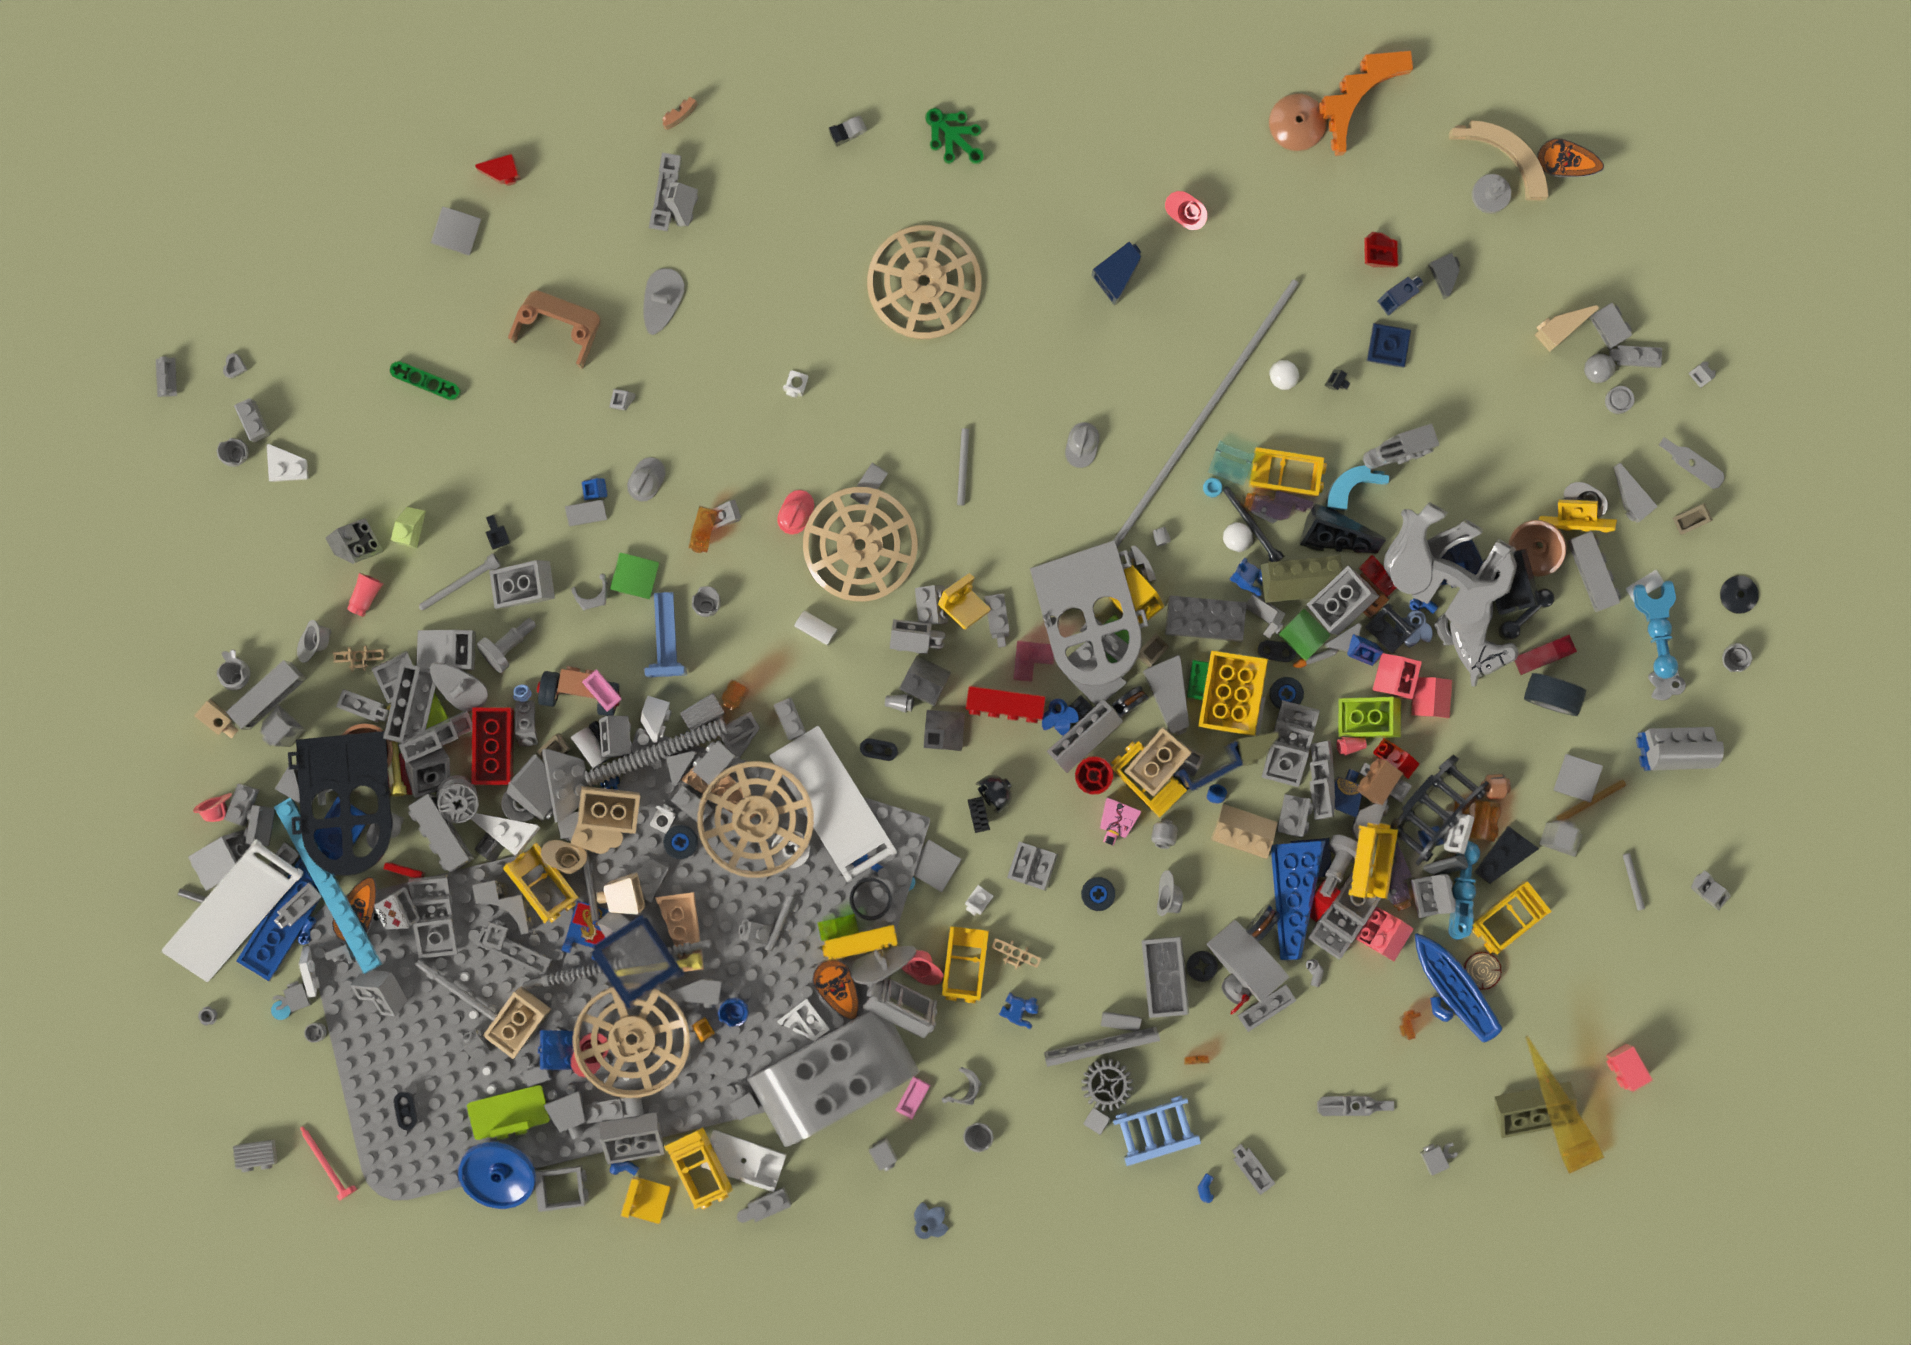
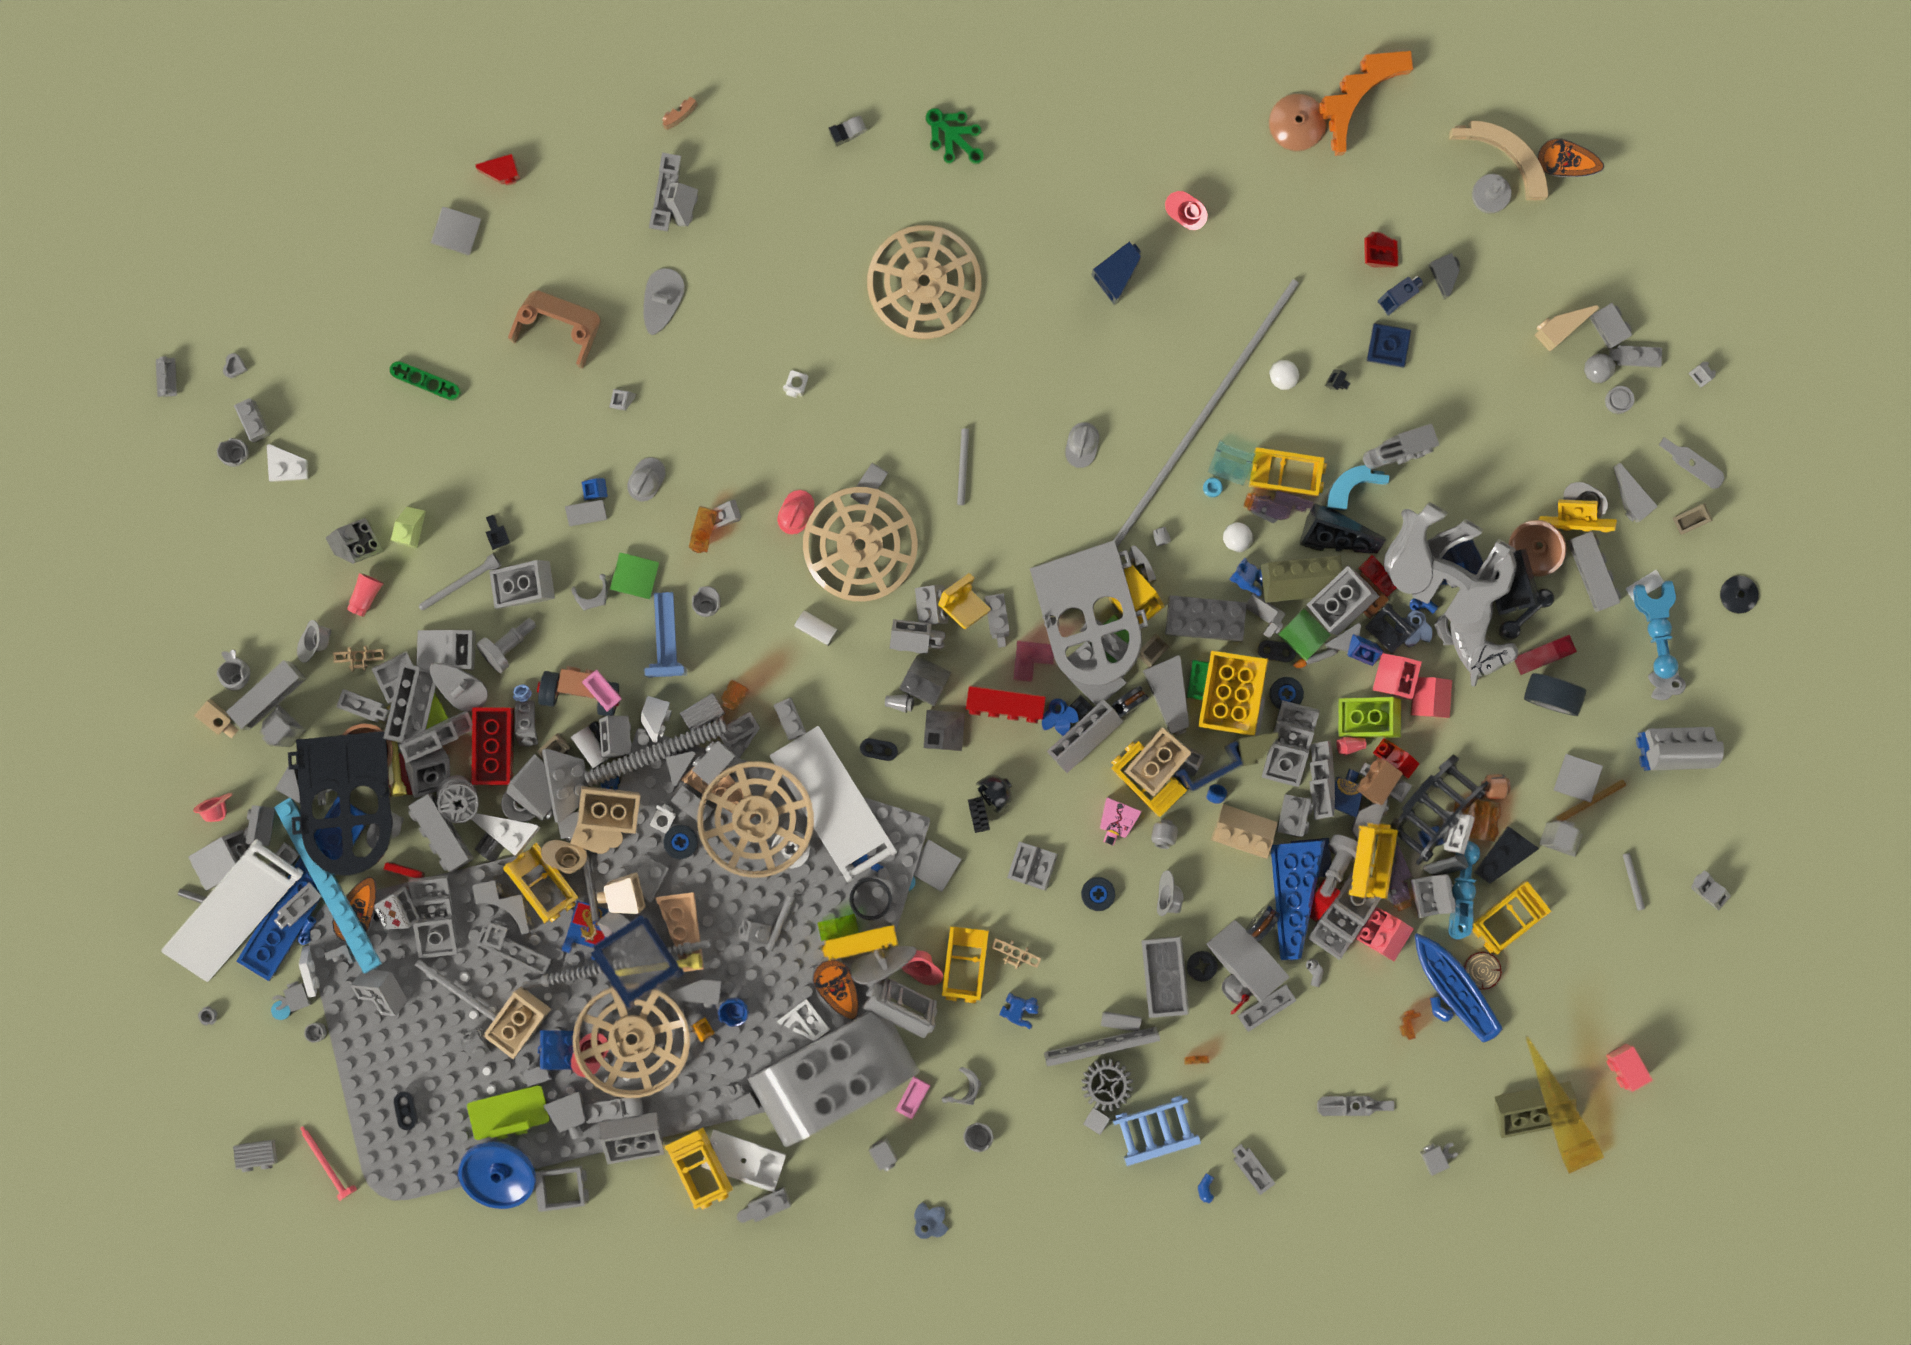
(242, 801): light grey brick -> none
(623, 1166): blue arm -> none
(645, 1200): yellow bracket -> none
(978, 900): white bracket -> none
(1094, 775): red cylinder -> none
(1274, 555): black piece -> none
(1737, 657): light grey hair -> none

